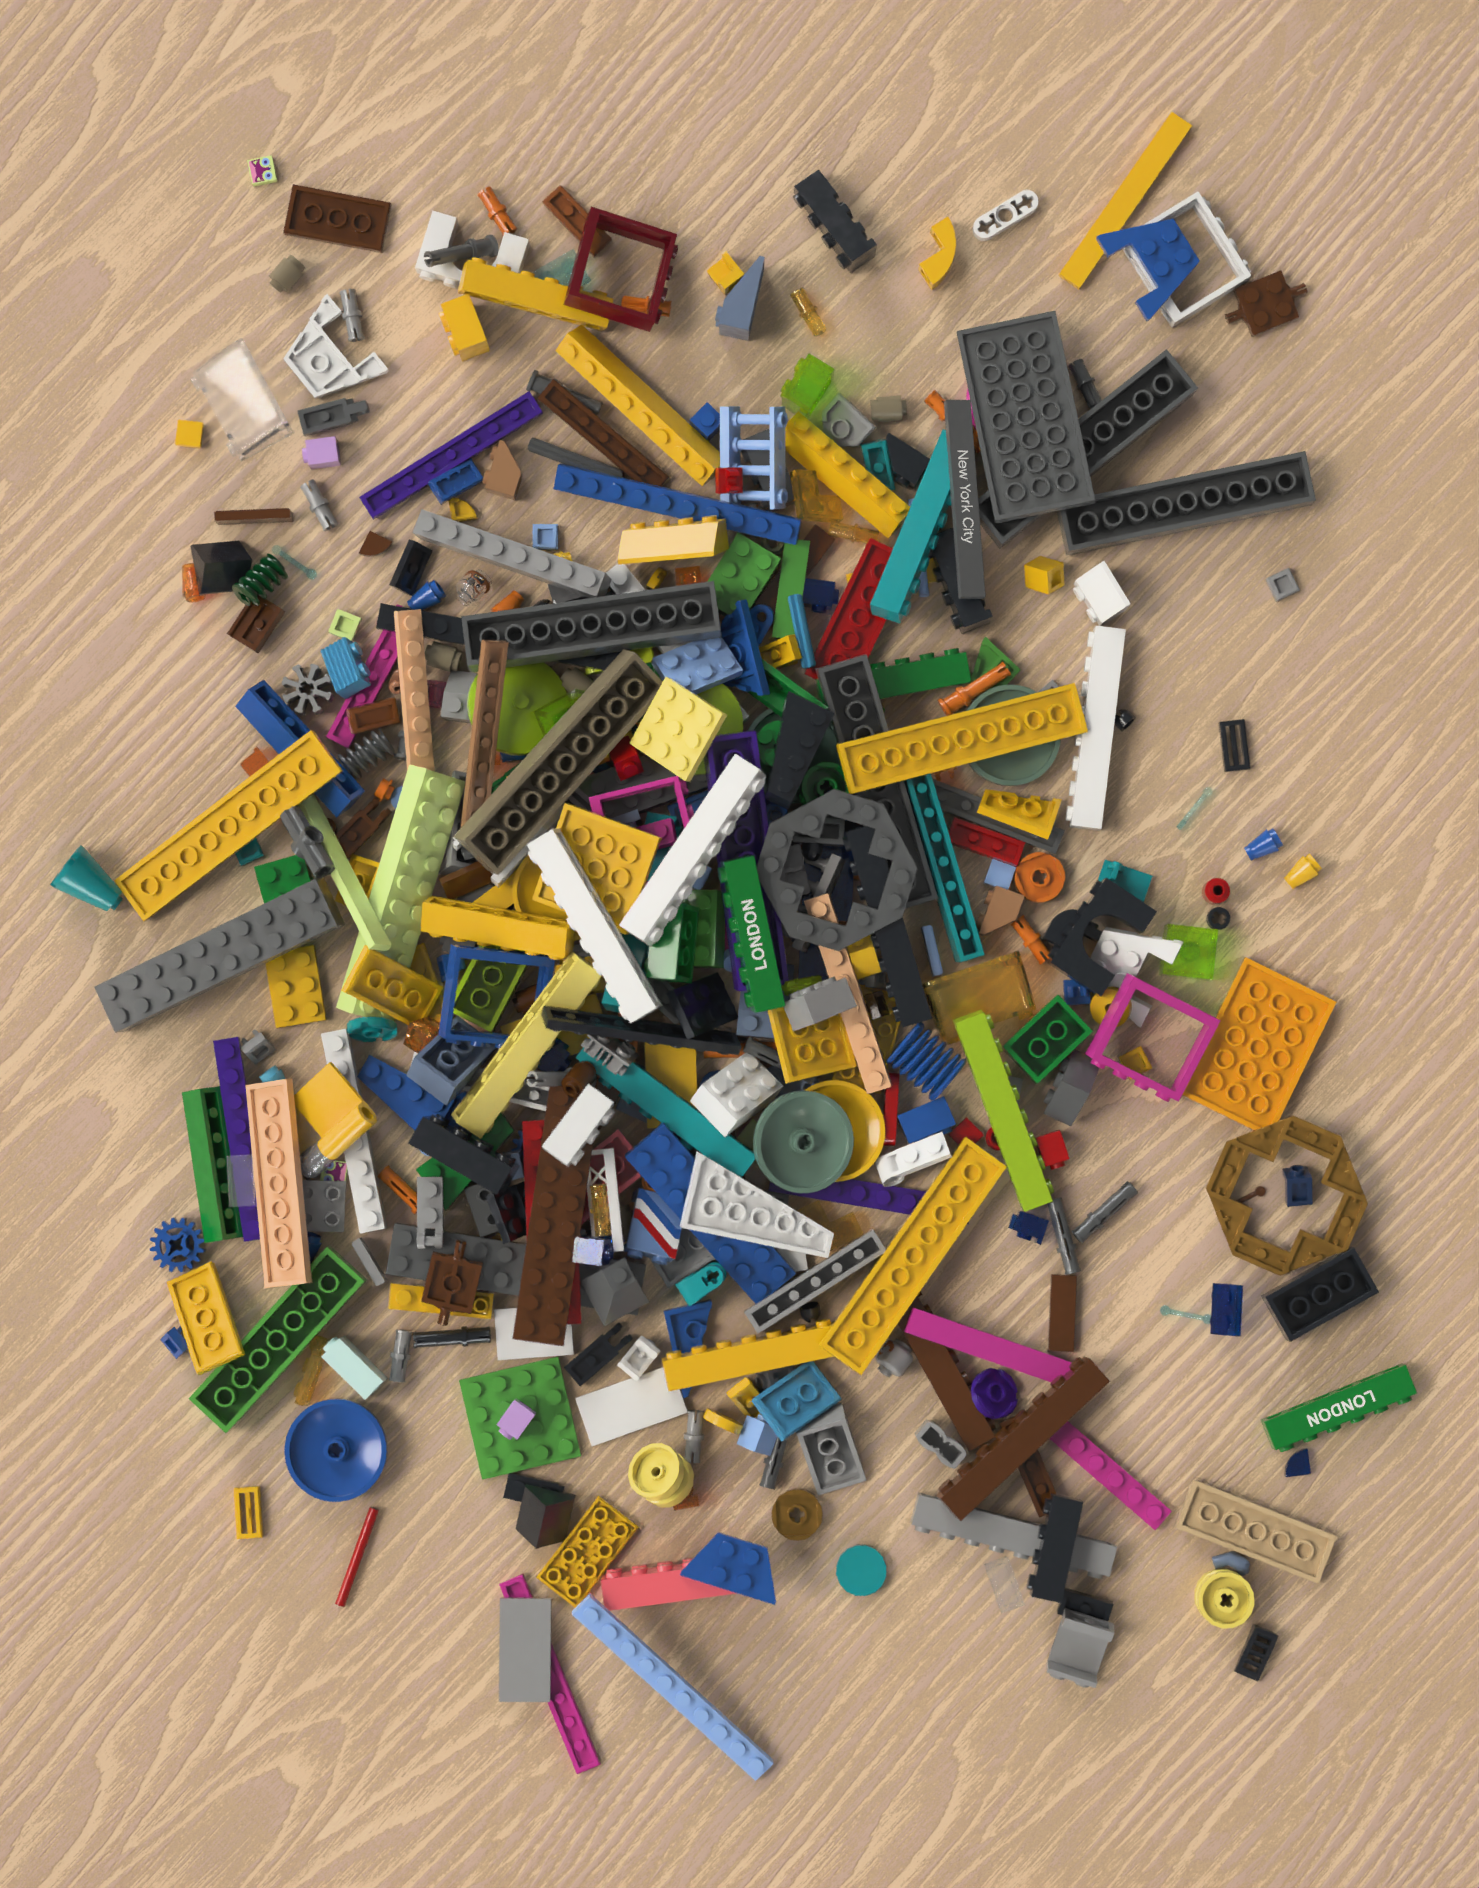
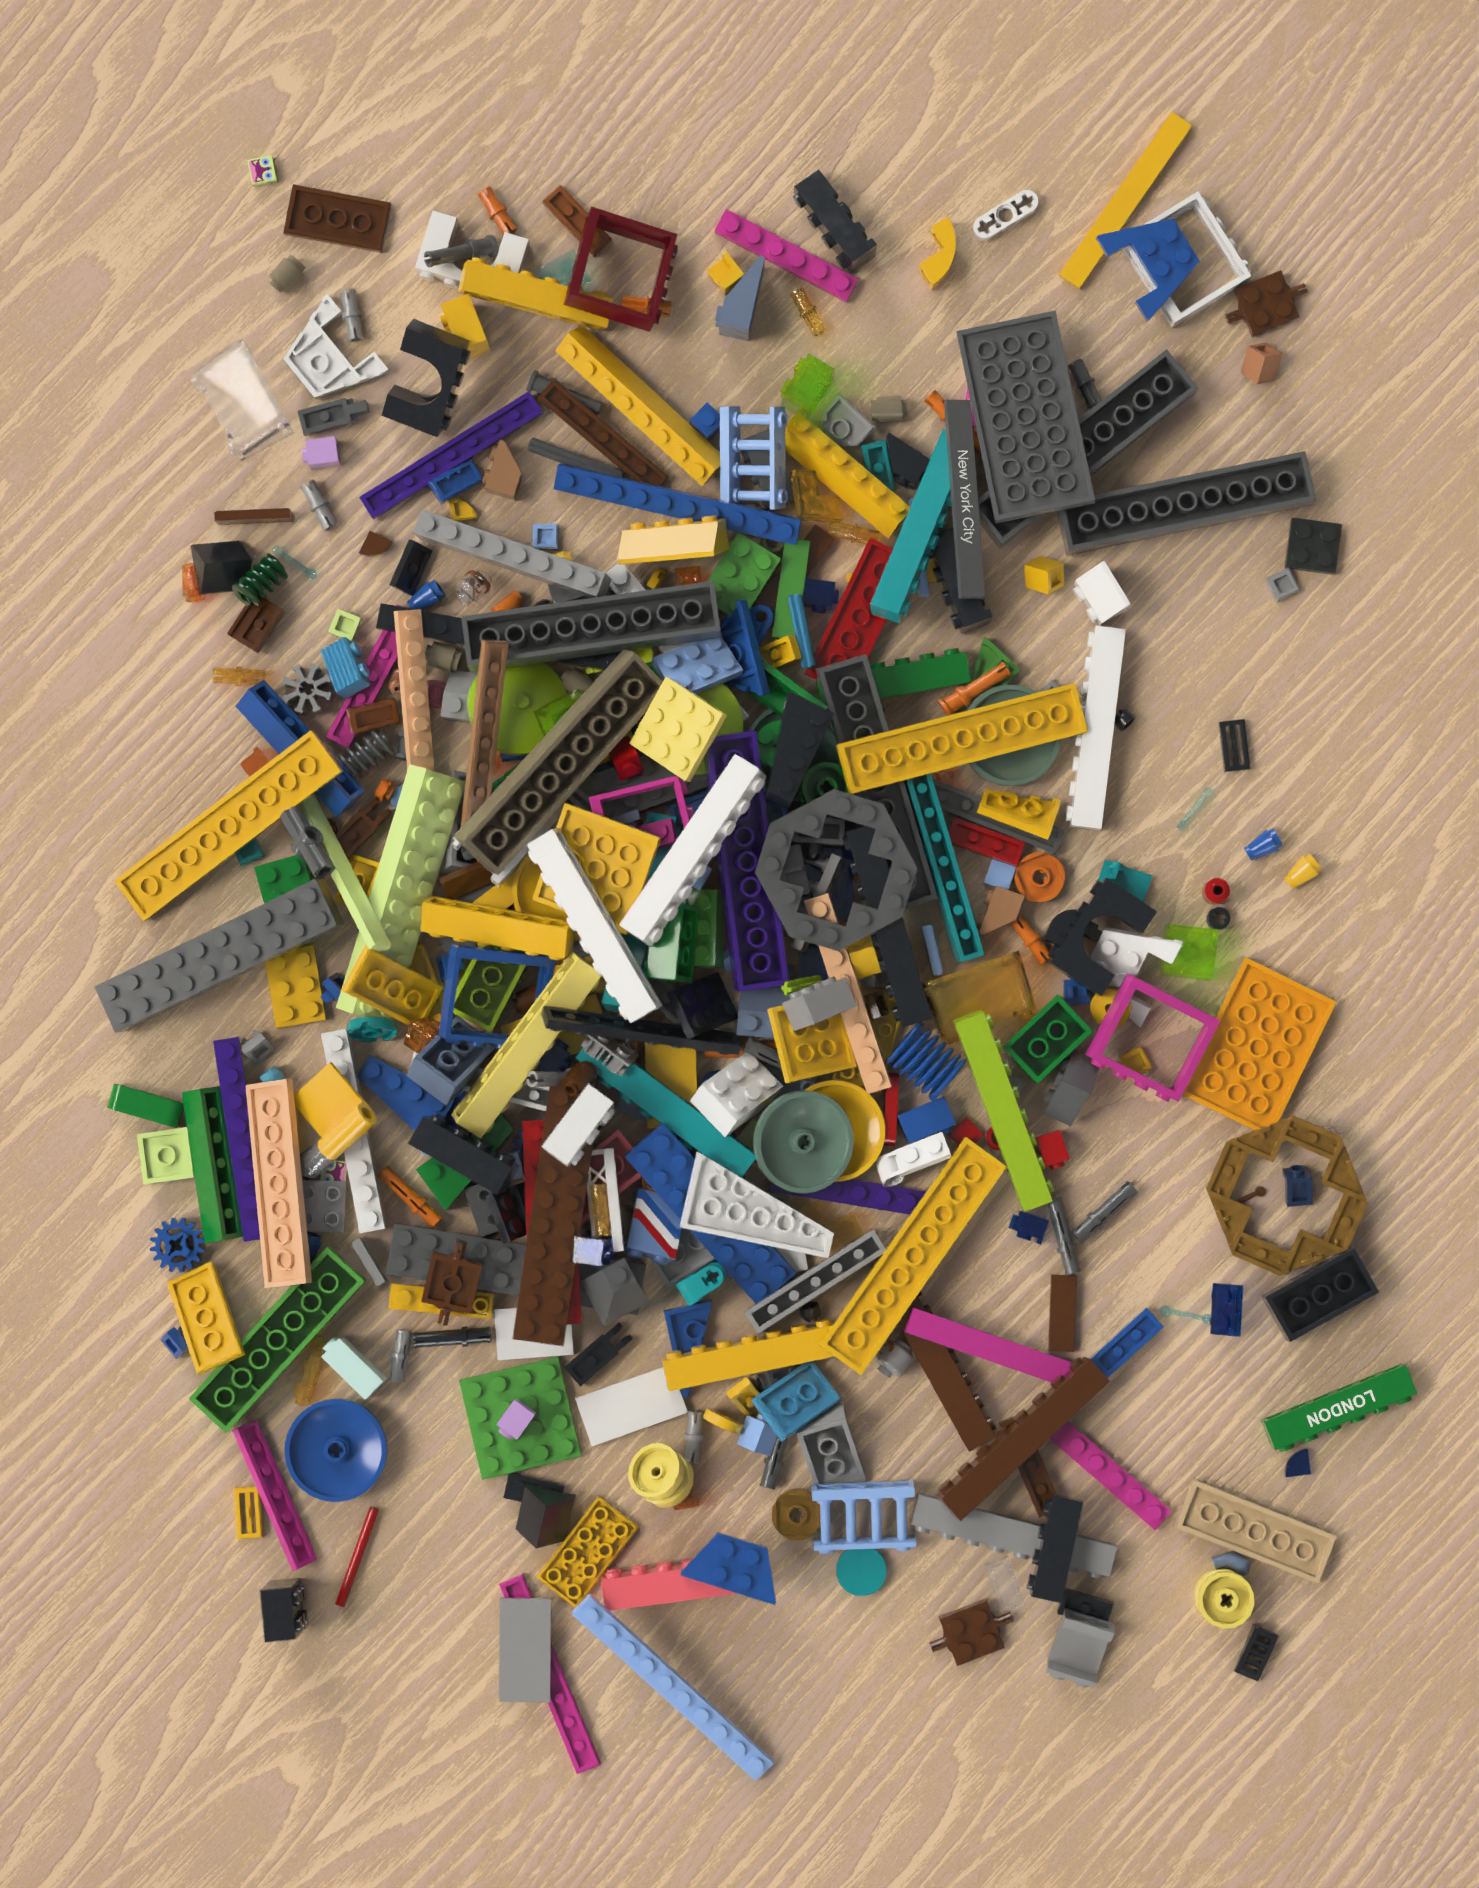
(87, 881): teal cone -> none
(145, 1105): none -> green beam
(165, 1155): none -> yellowish green plate
(189, 434): yellow tile -> none
(238, 676): none -> clear yellow pin
(241, 1180): clear tile -> none
(274, 1495): none -> dark pink plate
(283, 1609): none -> black brick
(333, 985): none -> blue tile
(430, 1211): light grey plate -> none
(447, 355): none -> black arch
(639, 1357): white bracket -> none
(729, 480): red tile -> none
(752, 933): green brick -> none
(786, 255): none -> dark pink plate
(874, 1492): none -> light blue fence
(935, 1440): light grey brick -> none
(971, 1632): none -> reddish brown plate
(994, 1393): dark purple tile -> none
(1126, 1342): none -> blue plate
(1261, 363): none -> nougat panel
(1313, 546): none -> pearl dark grey plate

